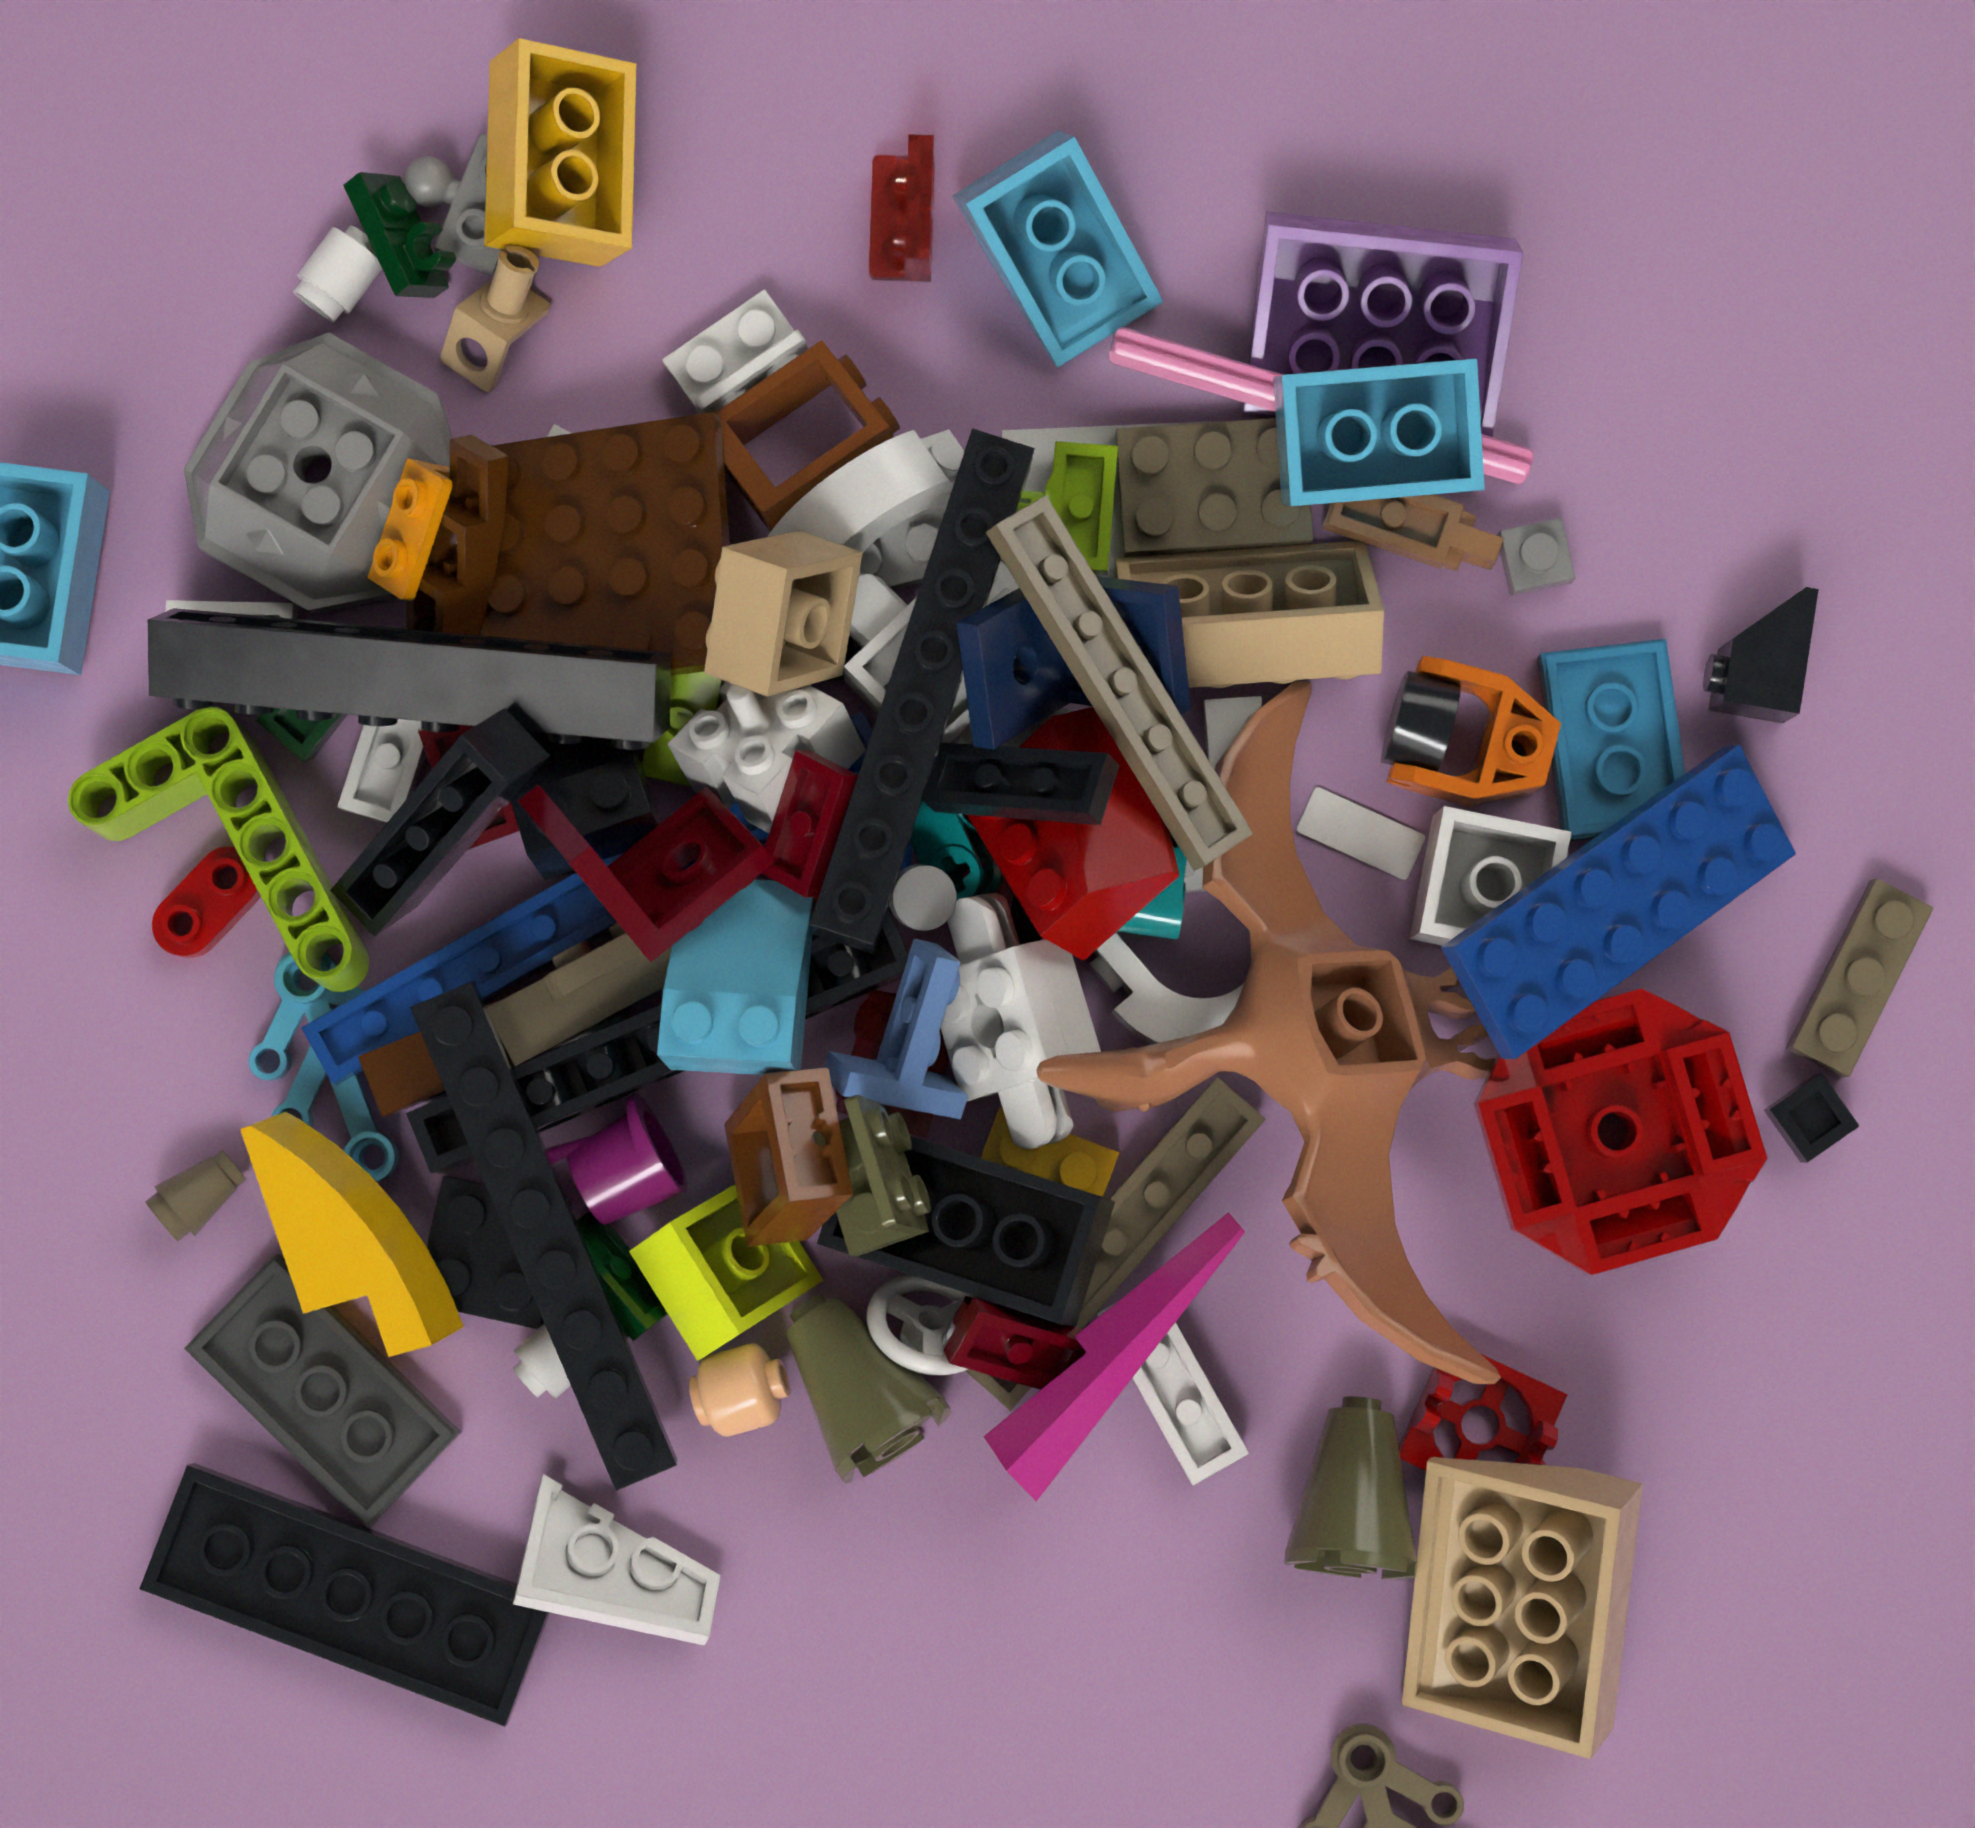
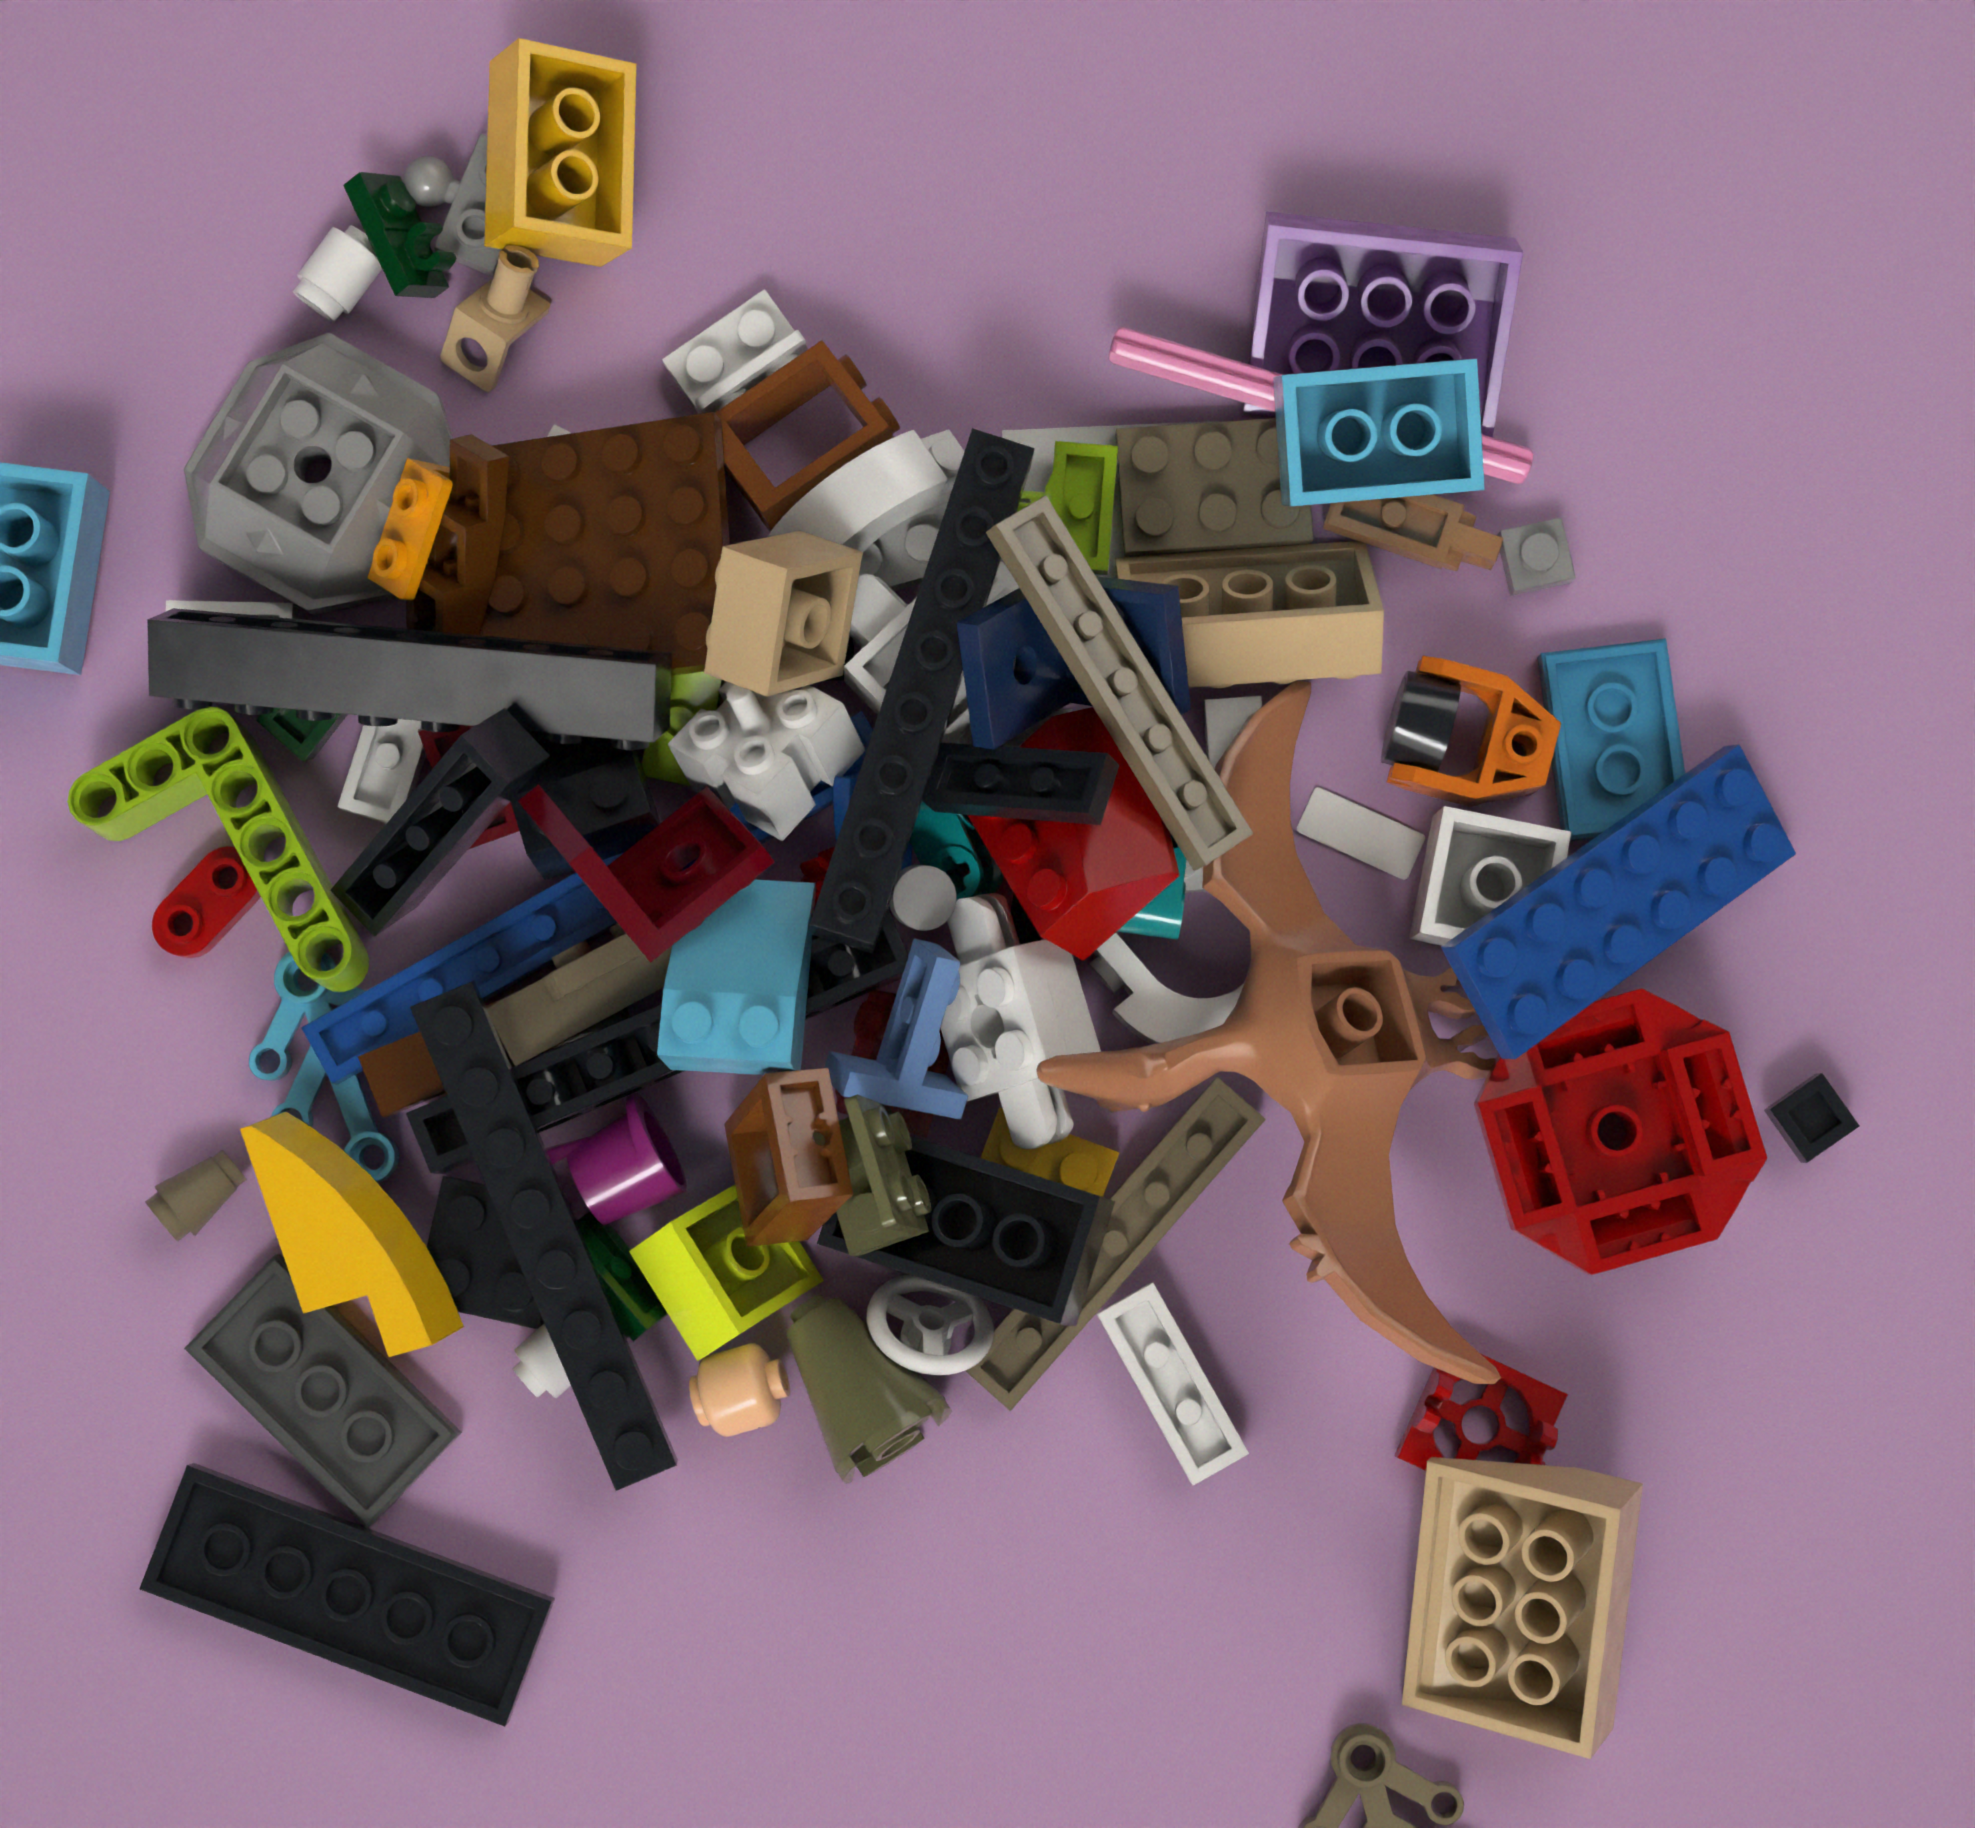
(607, 1574): white wing -> none
(808, 822): dark red plate -> none
(903, 213): clear red bracket -> none
(1011, 1344): dark red plate -> none
(1057, 1419): dark pink wedge -> none
(1058, 246): medium azure slope -> none
(1355, 1499): olive cone -> none
(1765, 665): black slope -> none
(1859, 978): dark tan plate -> none

